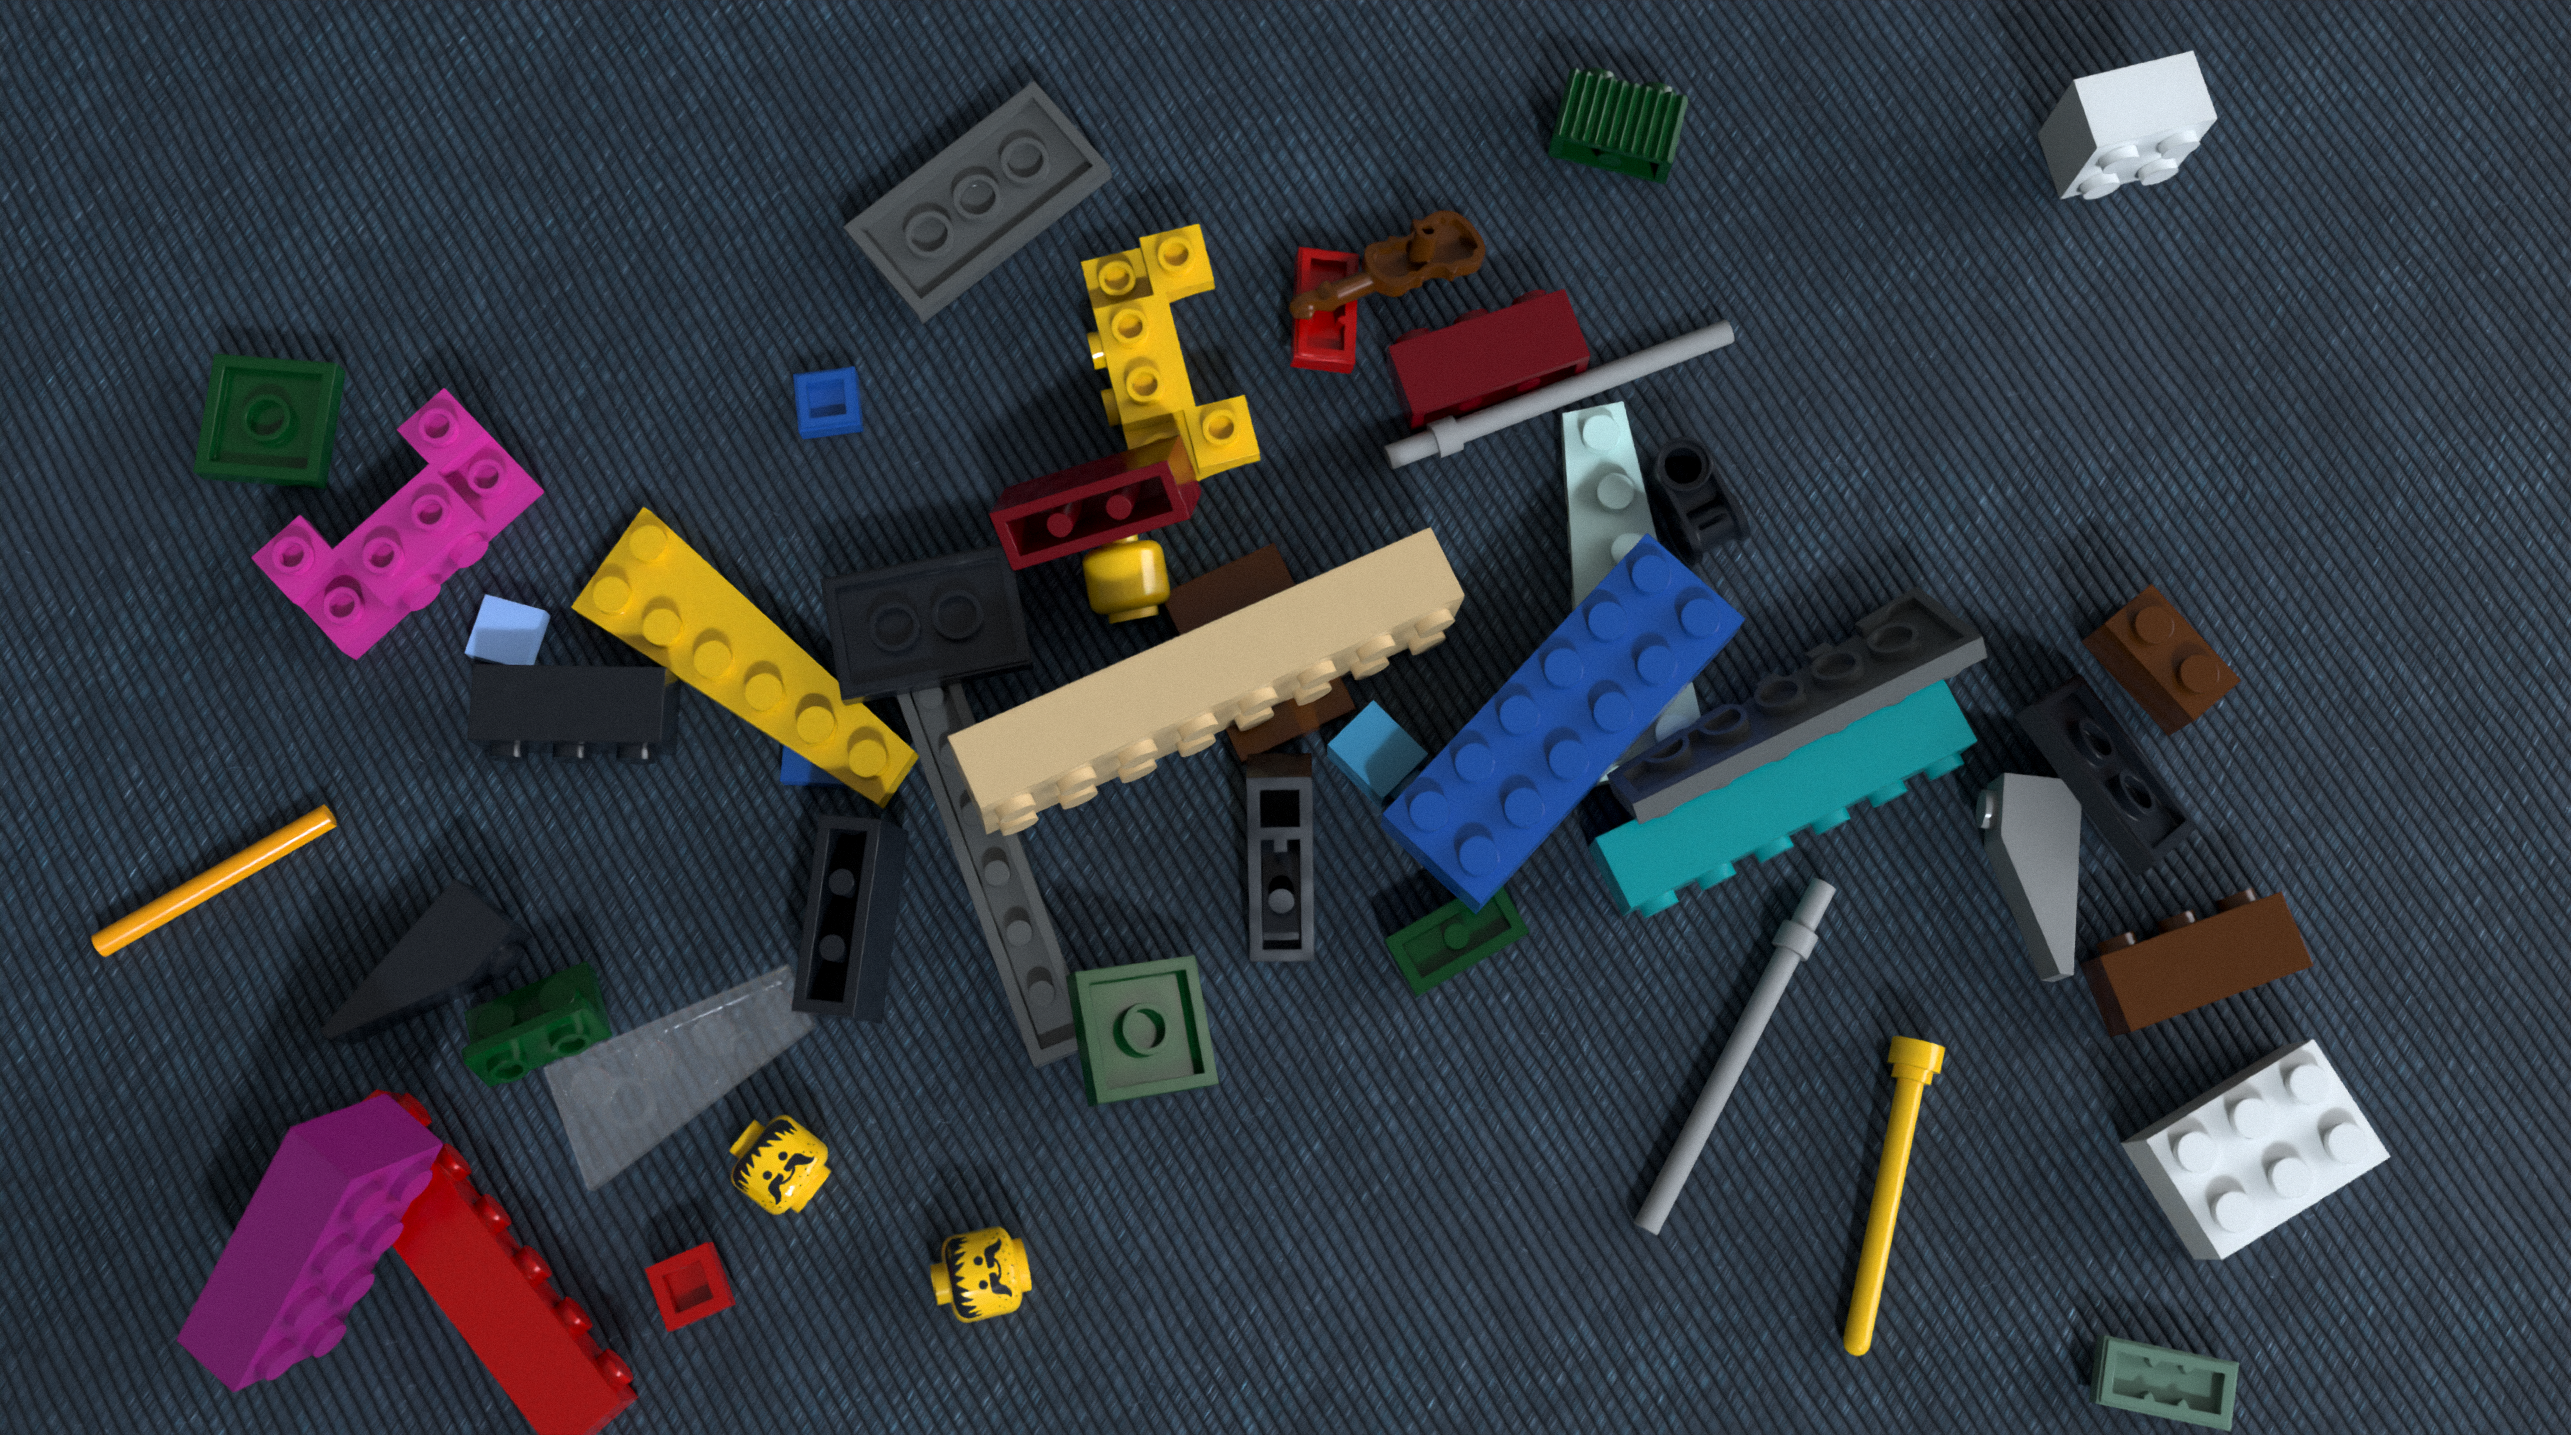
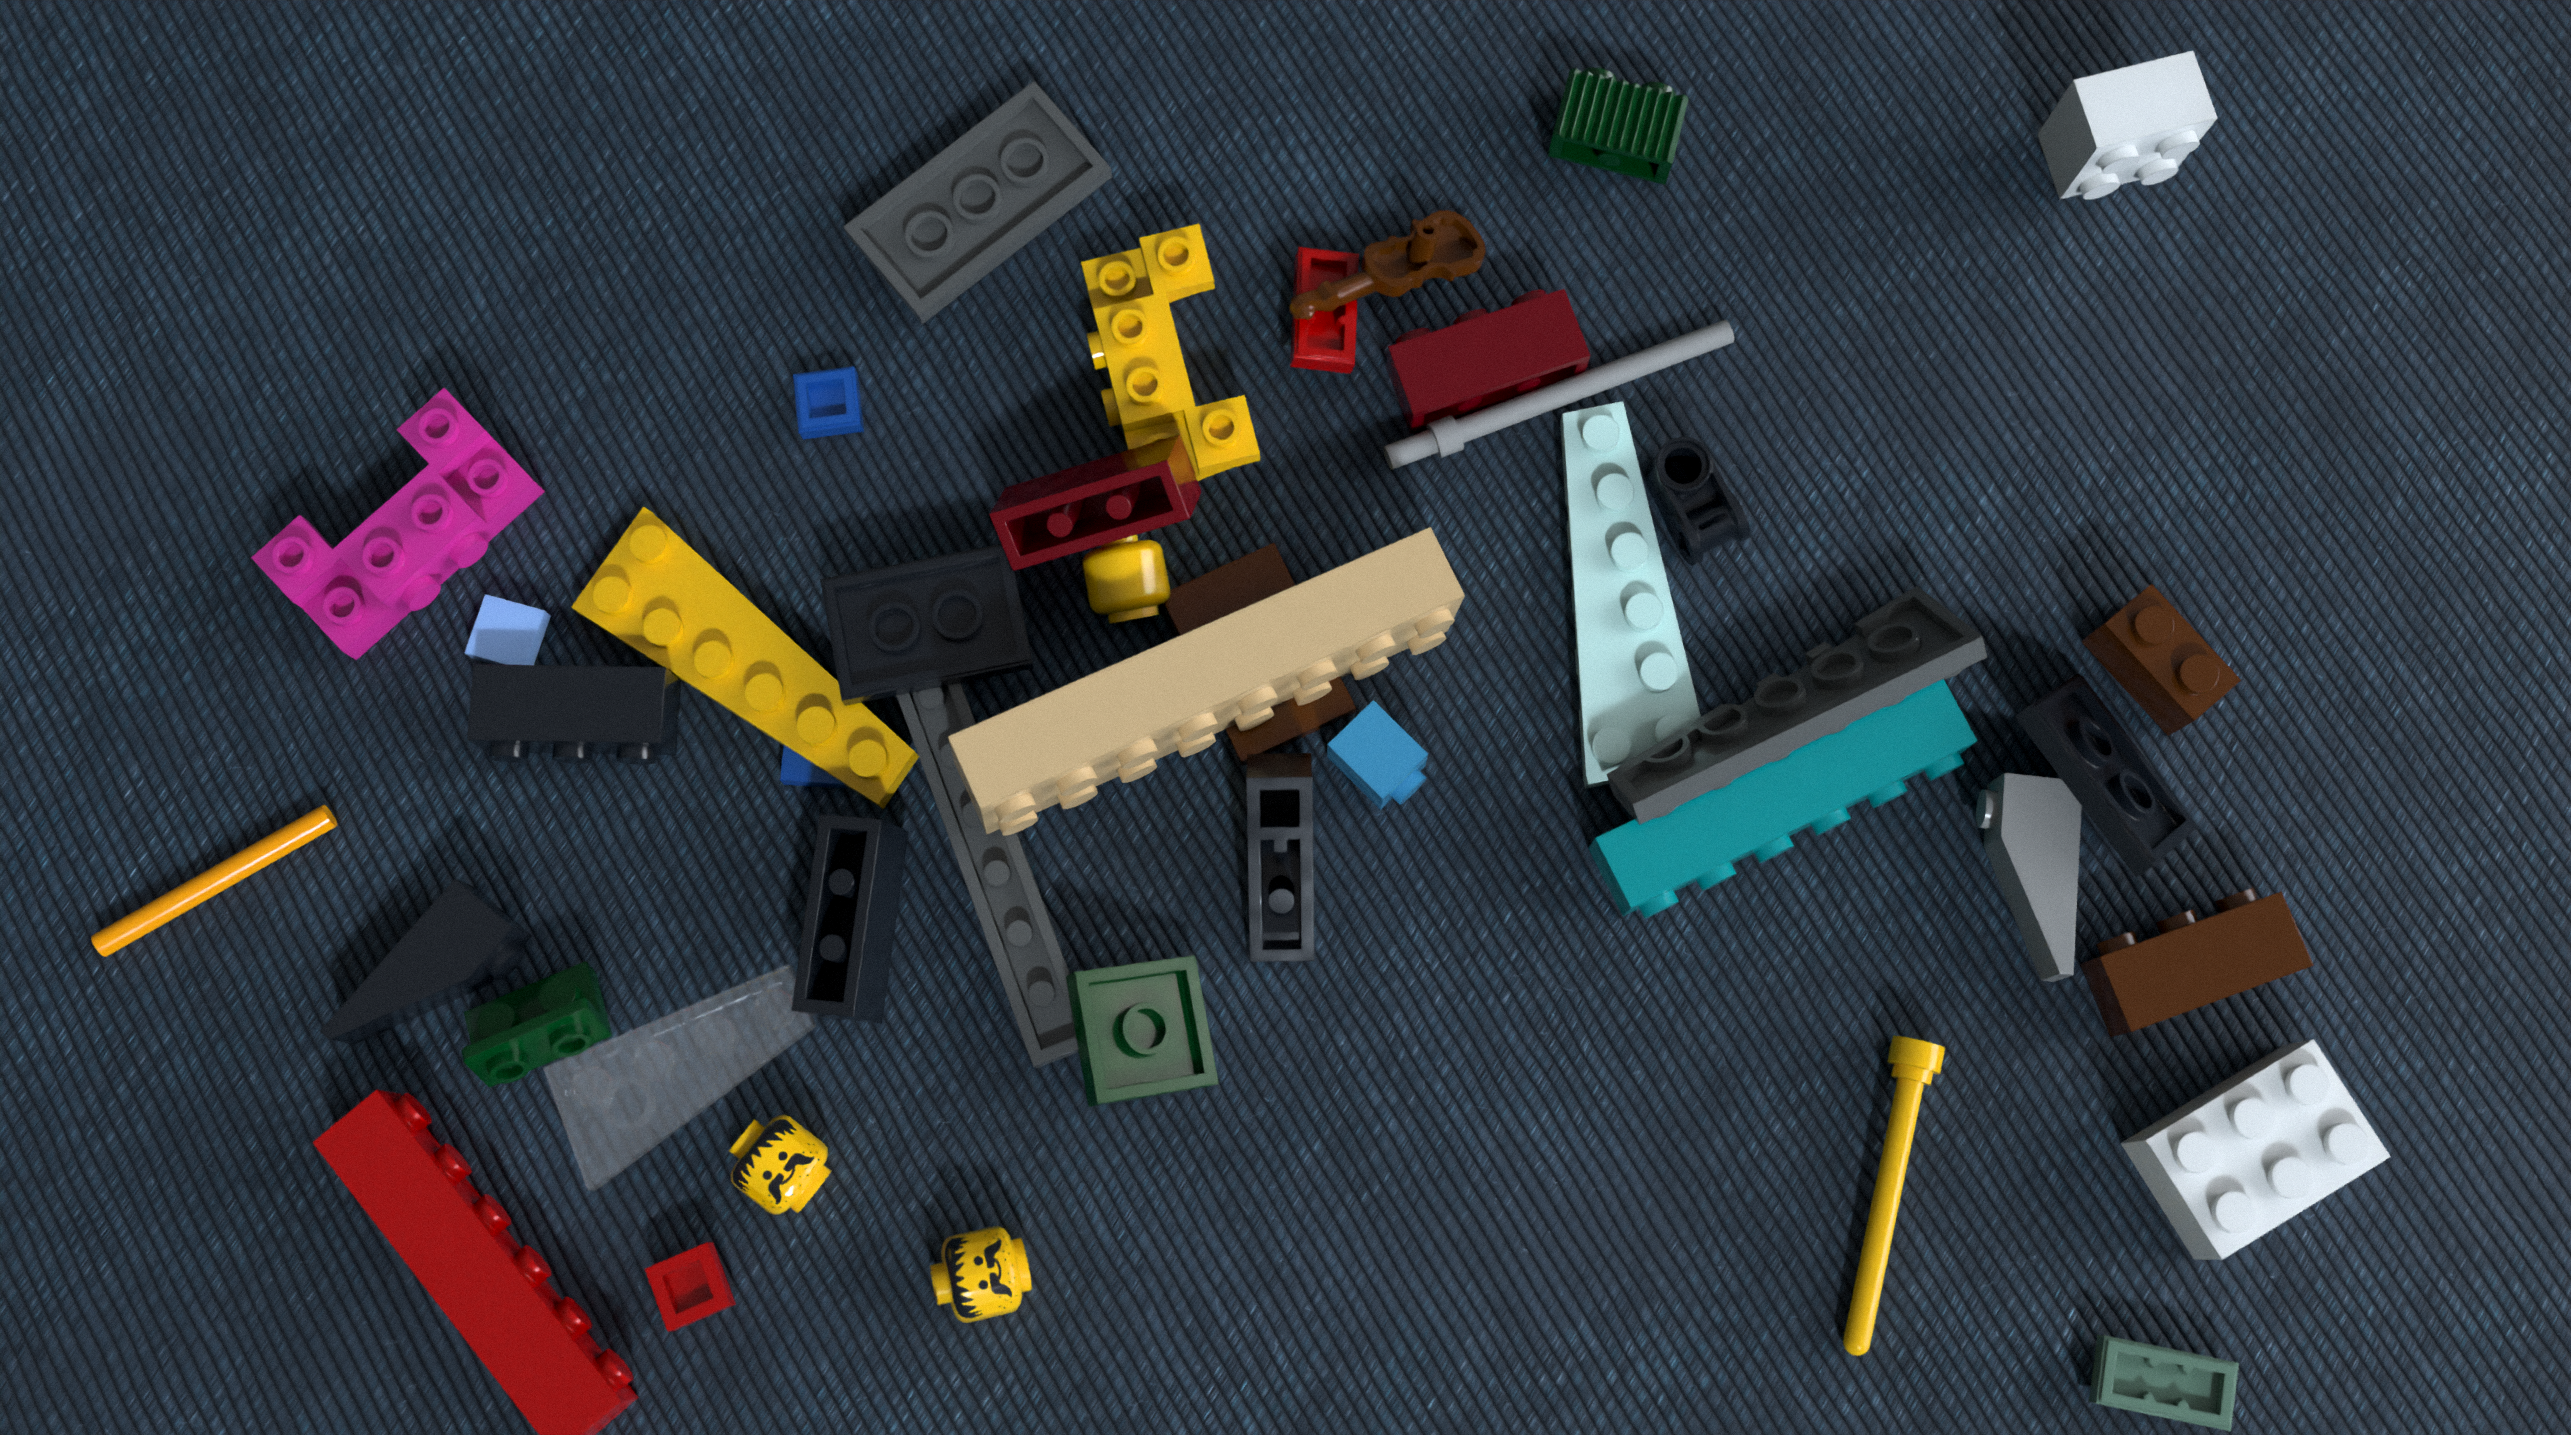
(269, 421): dark green plate -> none
(310, 1241): magenta brick -> none
(1453, 941): dark green plate -> none
(1561, 723): blue brick -> none
(1793, 943): light grey bar -> none

